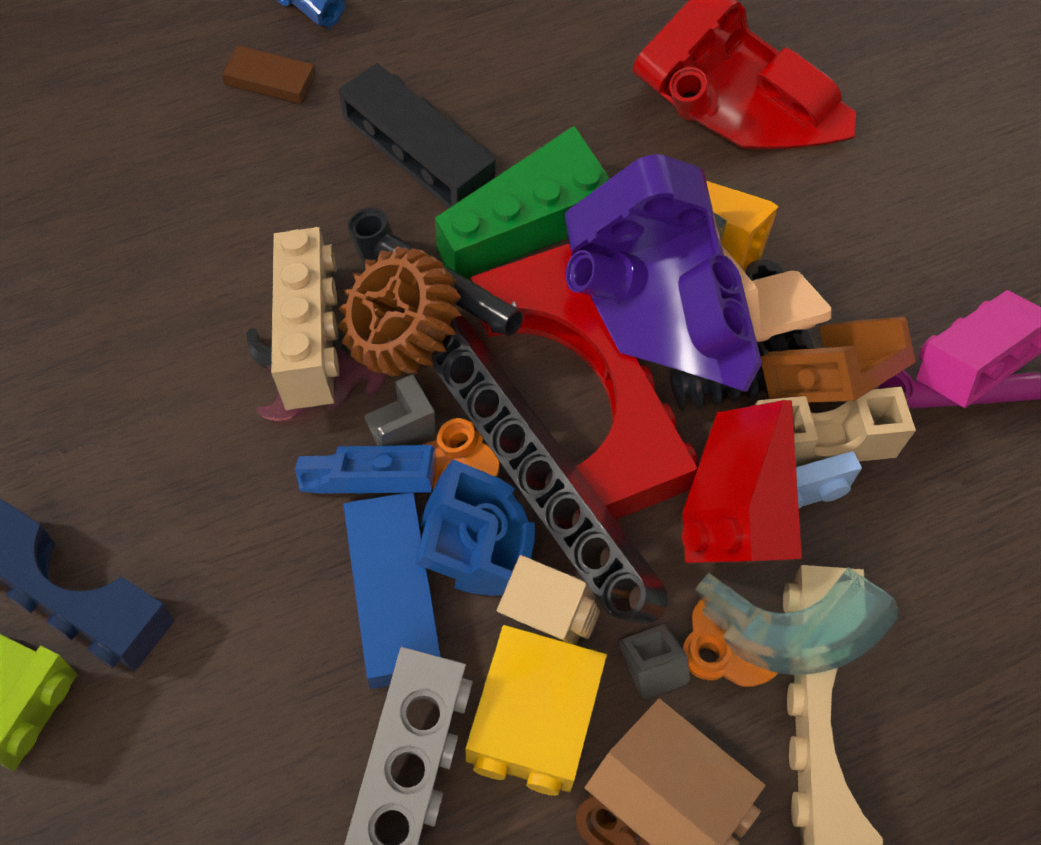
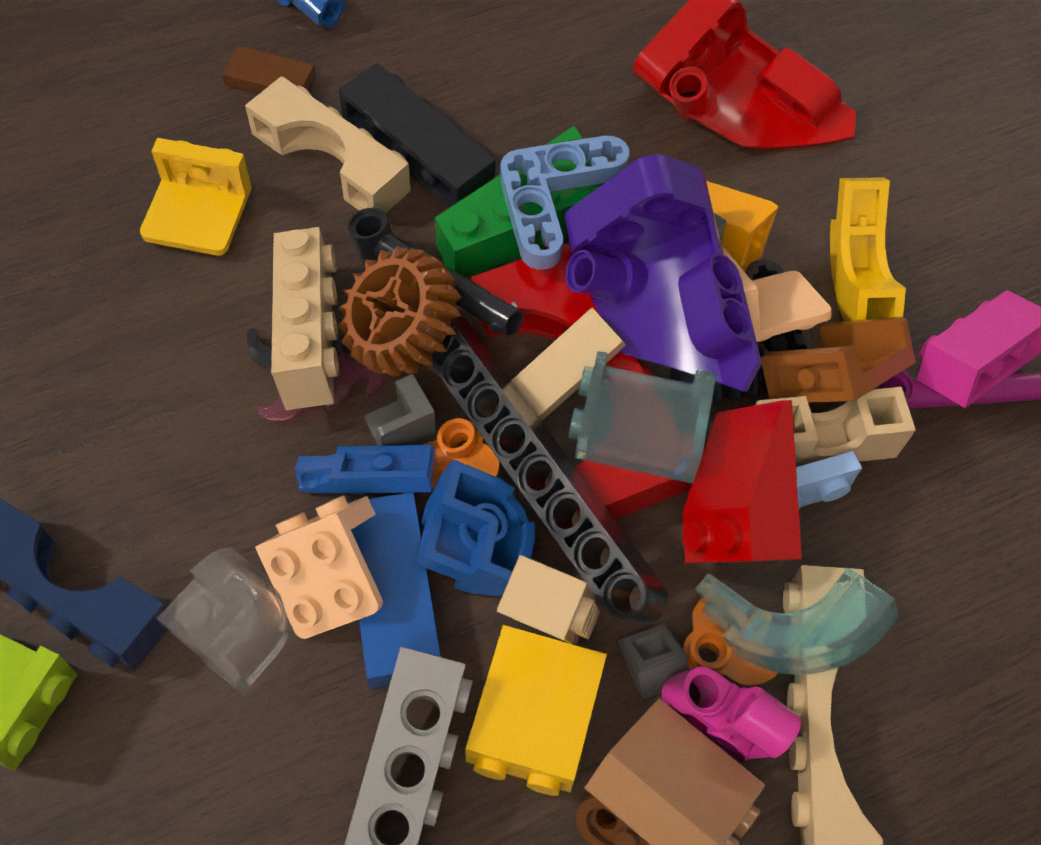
(197, 197): none -> yellow bracket
(230, 617): none -> clear brick
(293, 120): none -> tan arch
(322, 568): none -> light nougat bracket
(544, 178): none -> medium blue beam
(560, 367): none -> tan tile
(642, 420): none -> clear light blue panel
(736, 719): none -> dark pink piece
(858, 252): none -> yellow arch

